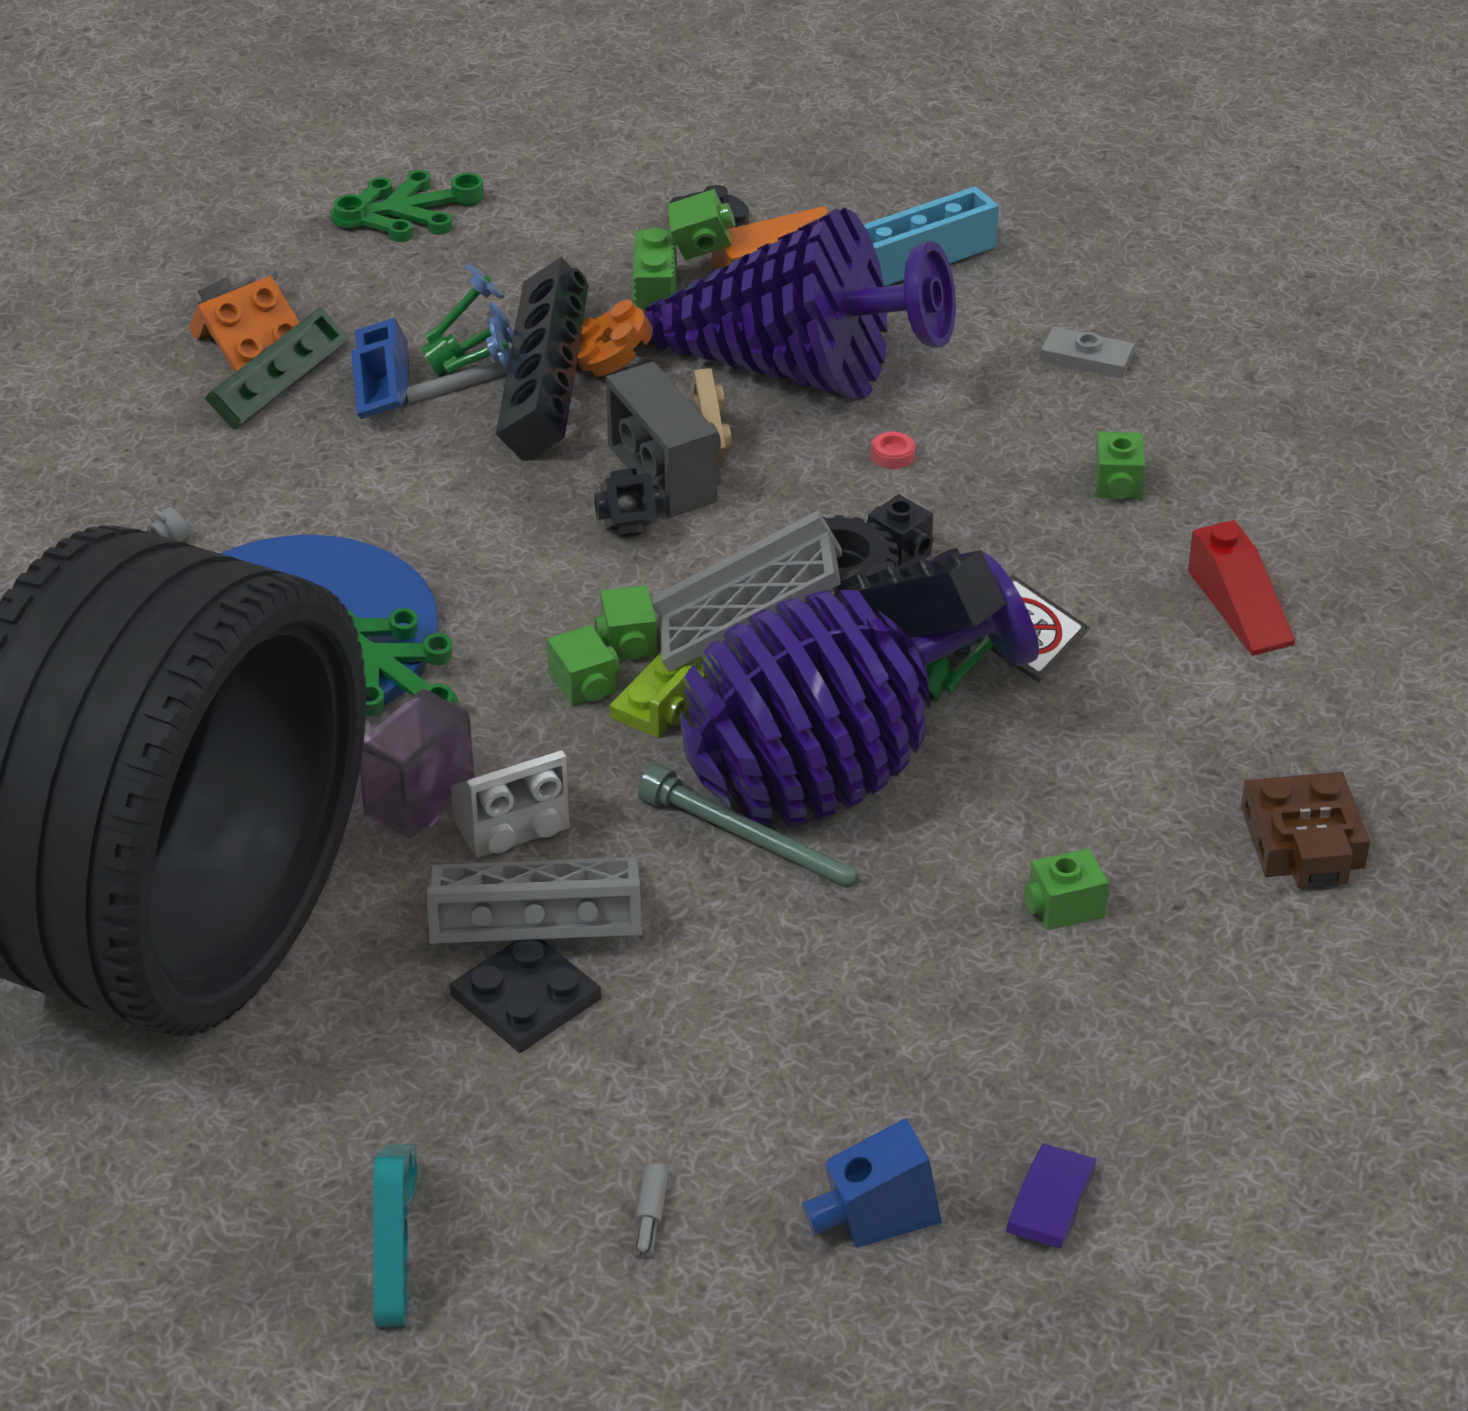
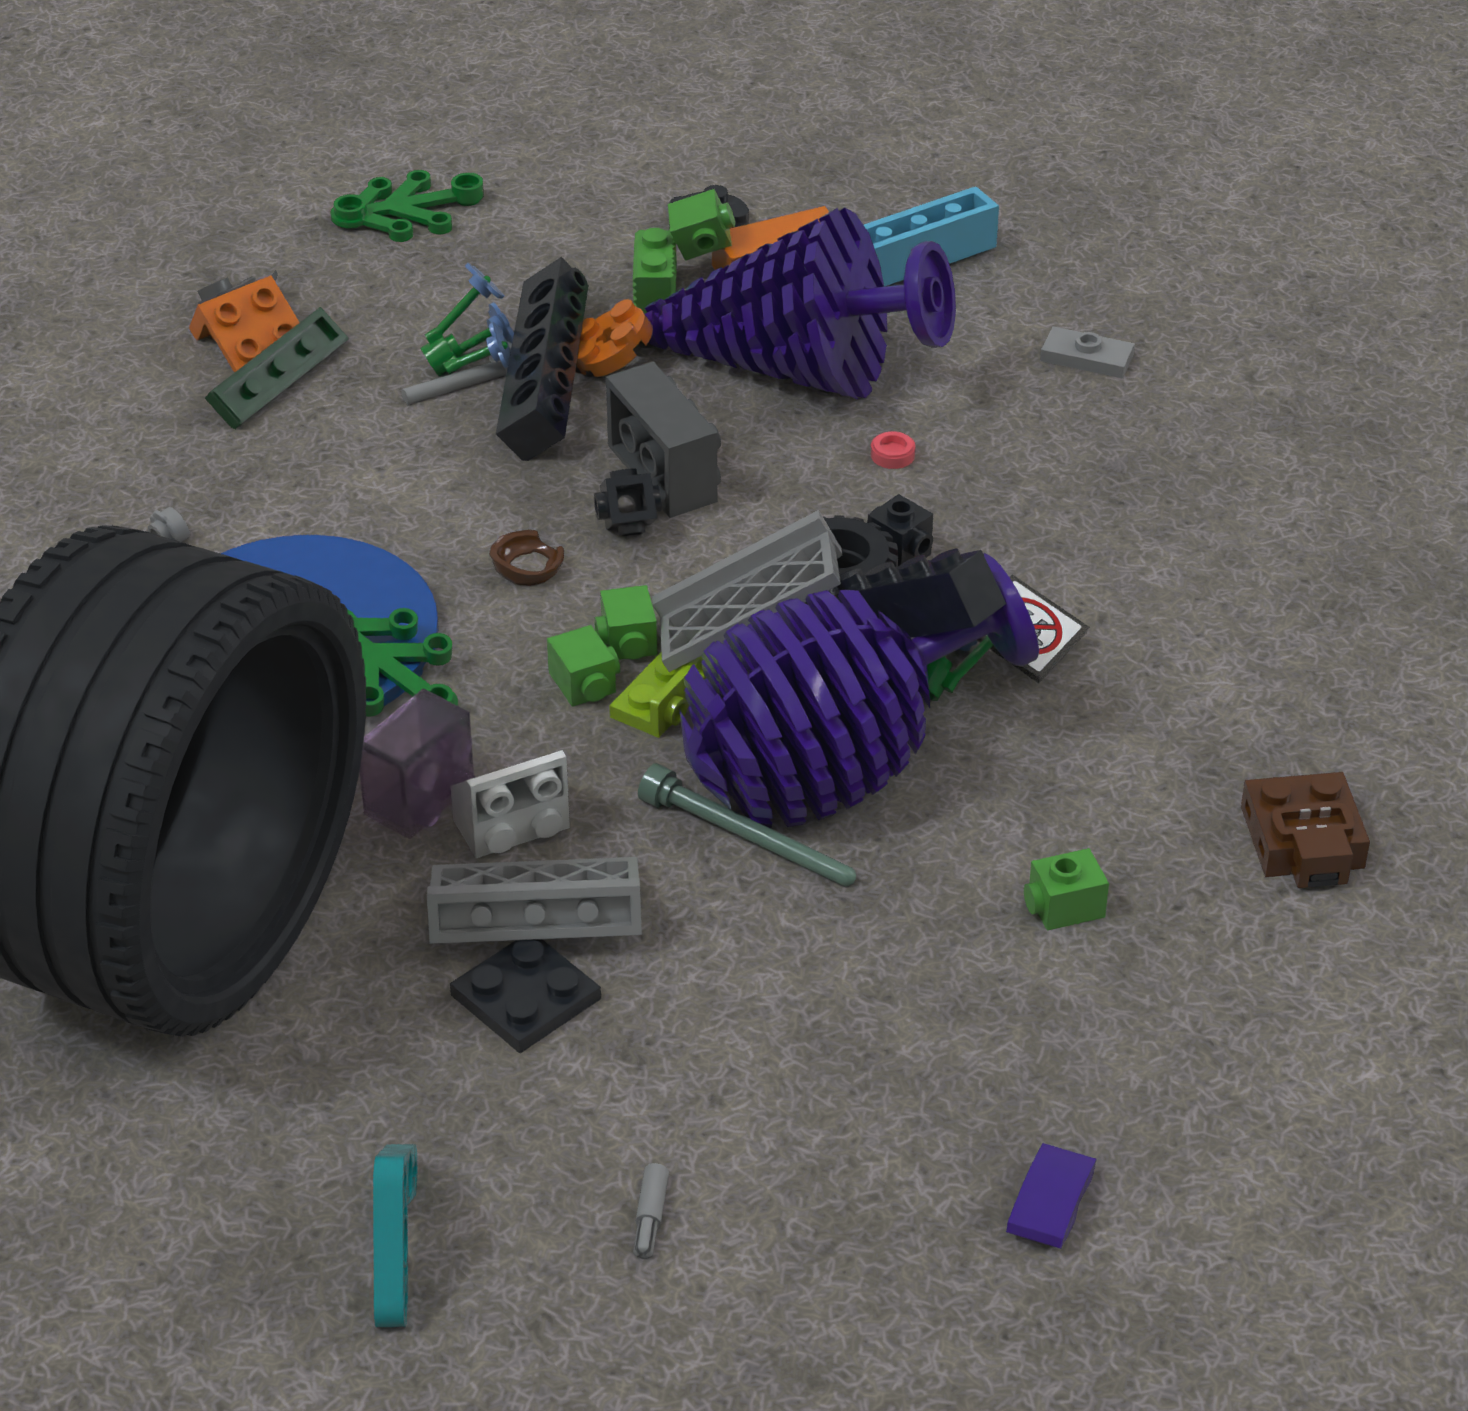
(380, 368): blue slope -> none
(520, 543): none -> reddish brown piece
(709, 402): tan wing -> none
(877, 1188): blue torso -> none
(1119, 465): bright green brick -> none
(1238, 586): red slope -> none

